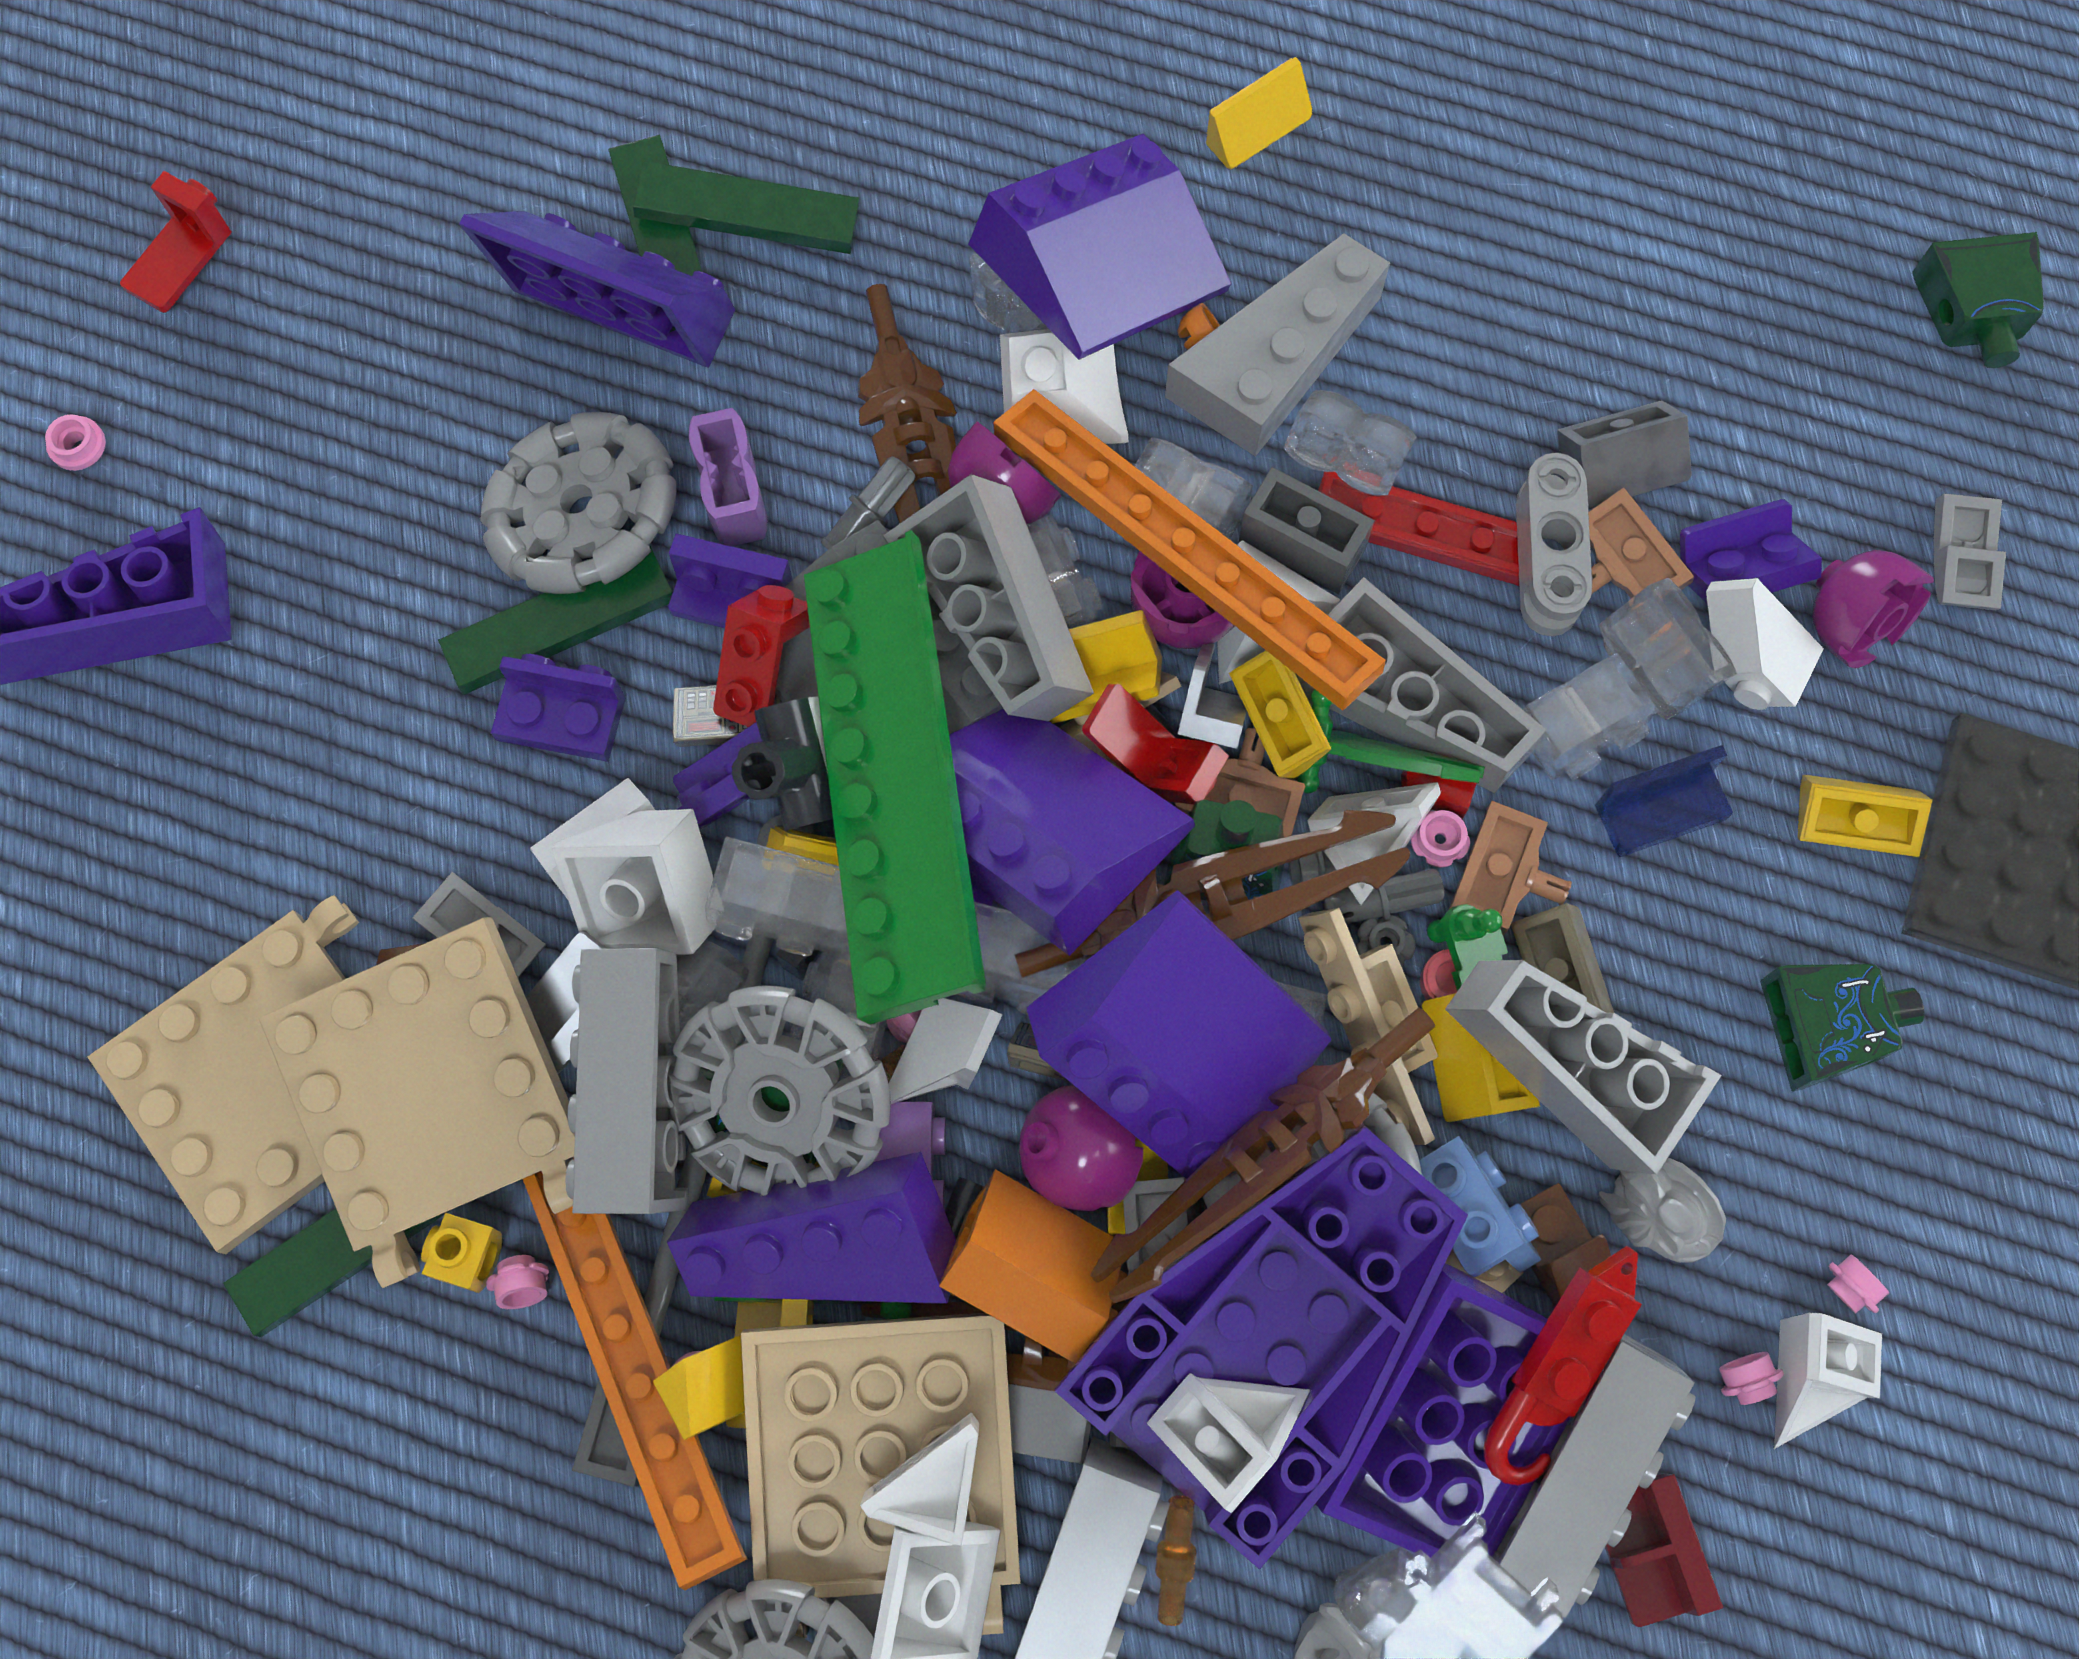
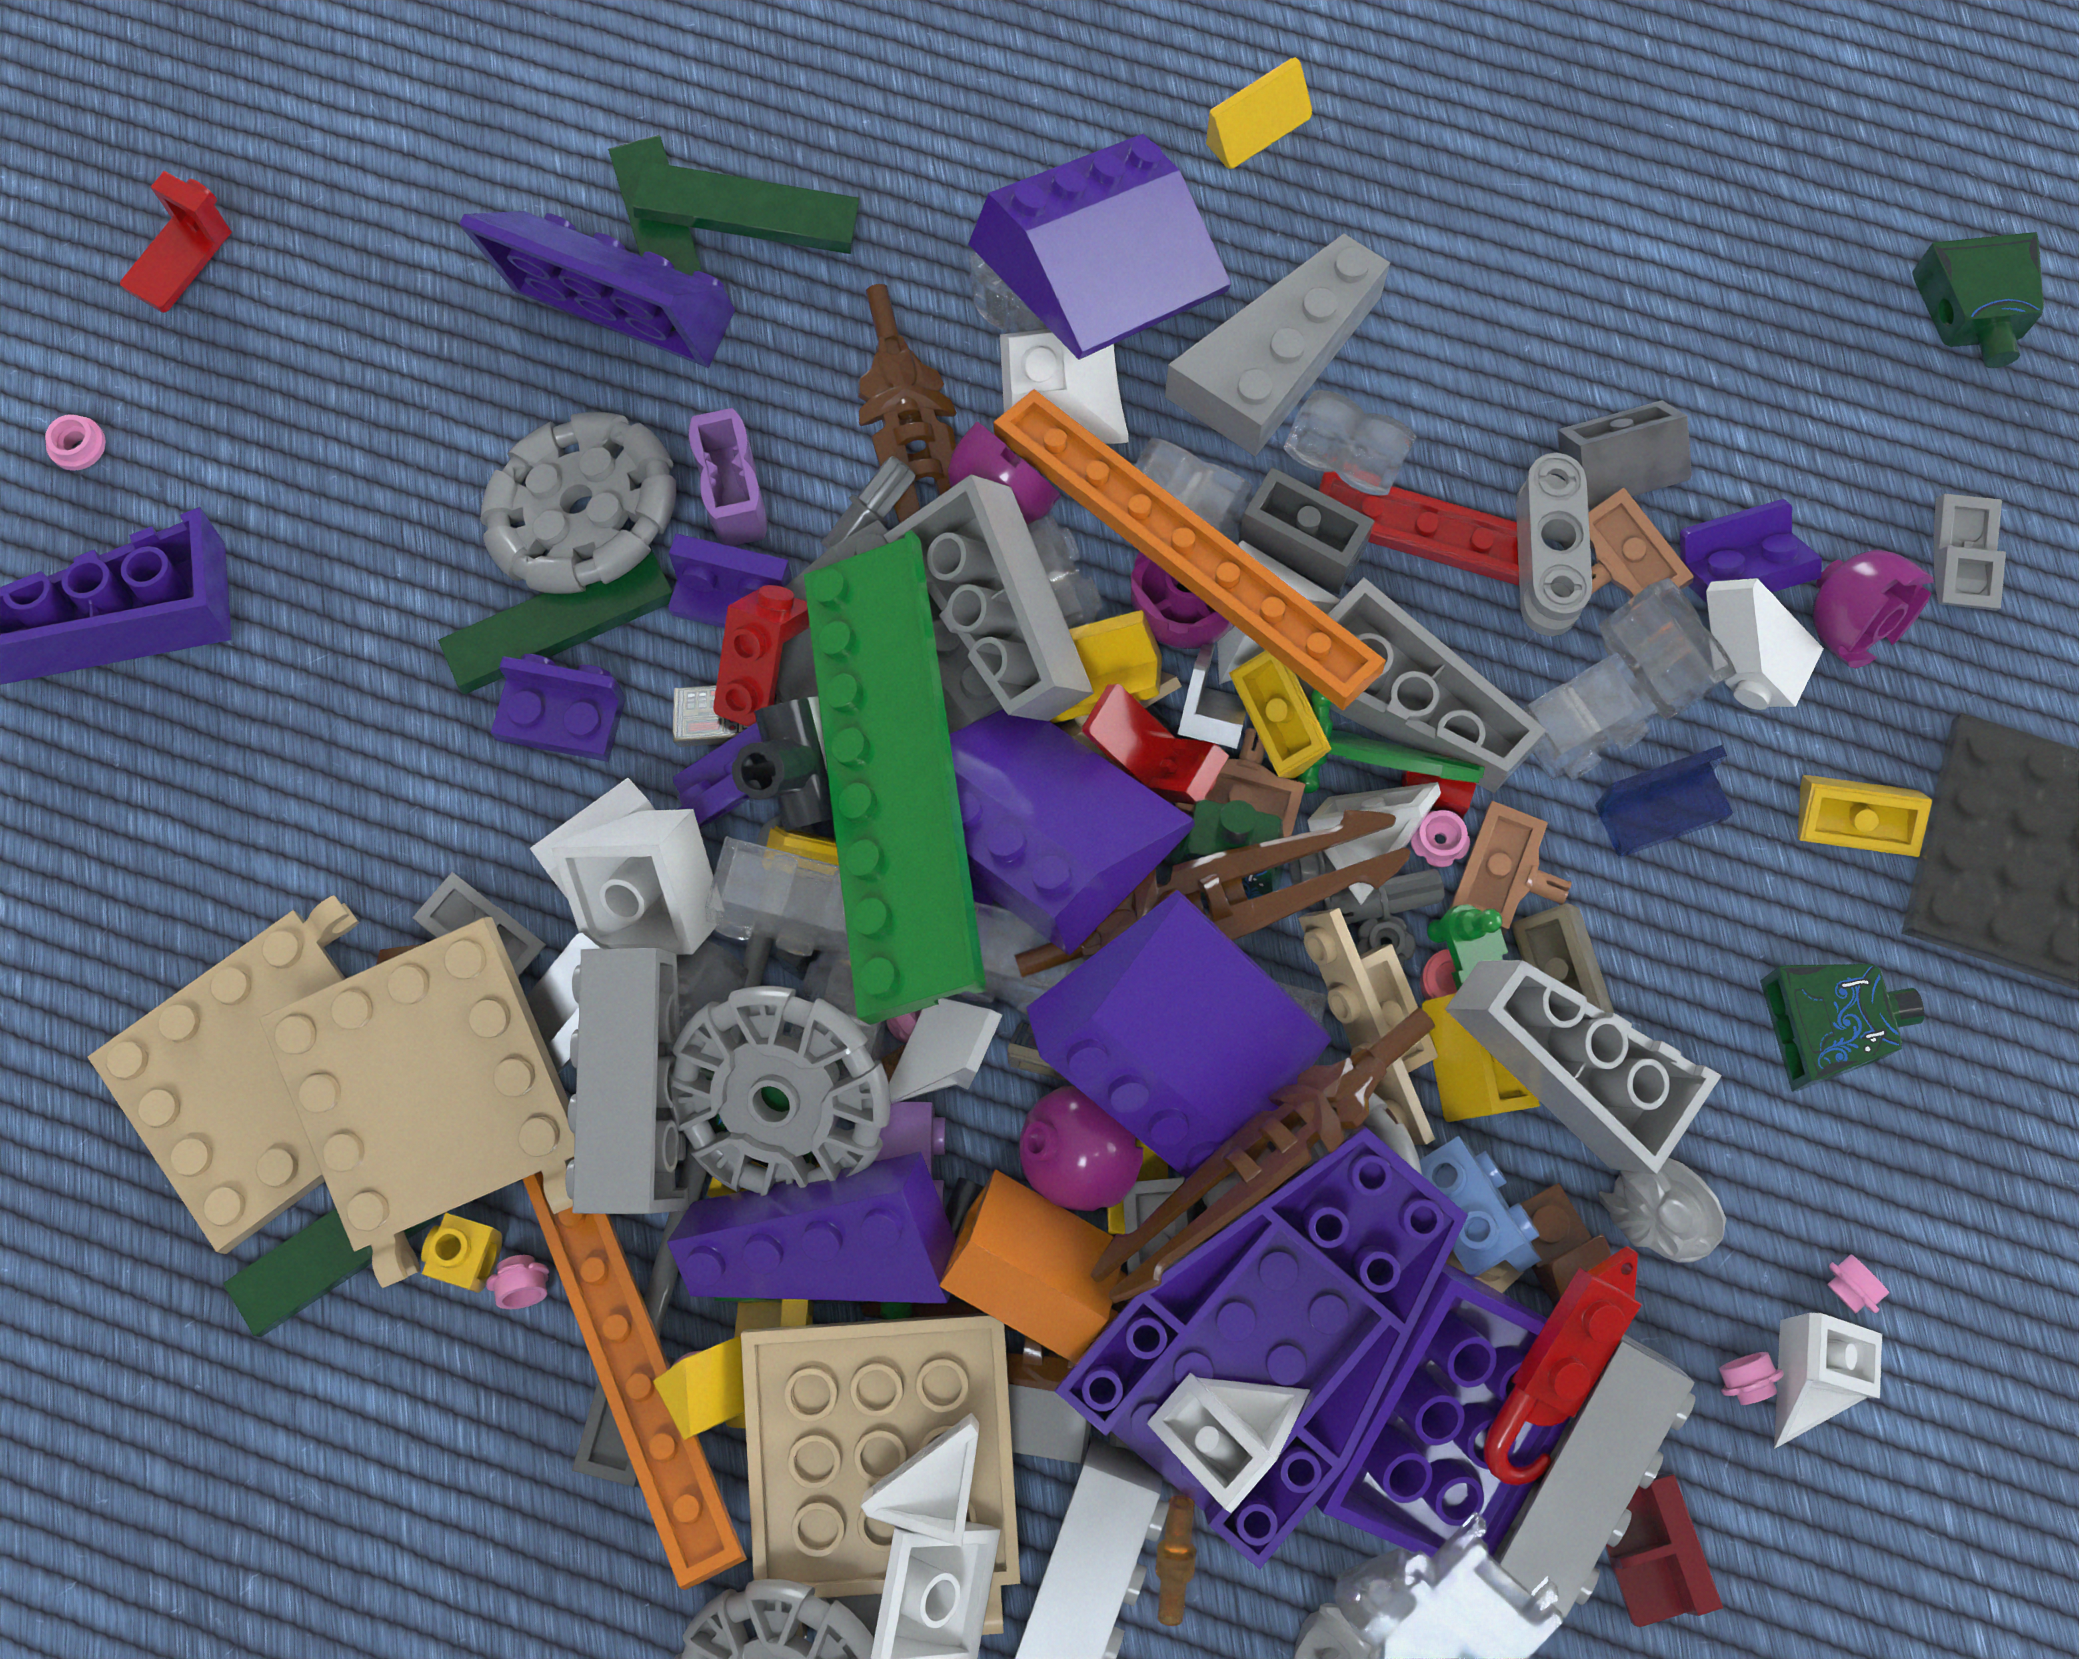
(1198, 324): orange hinge -> none

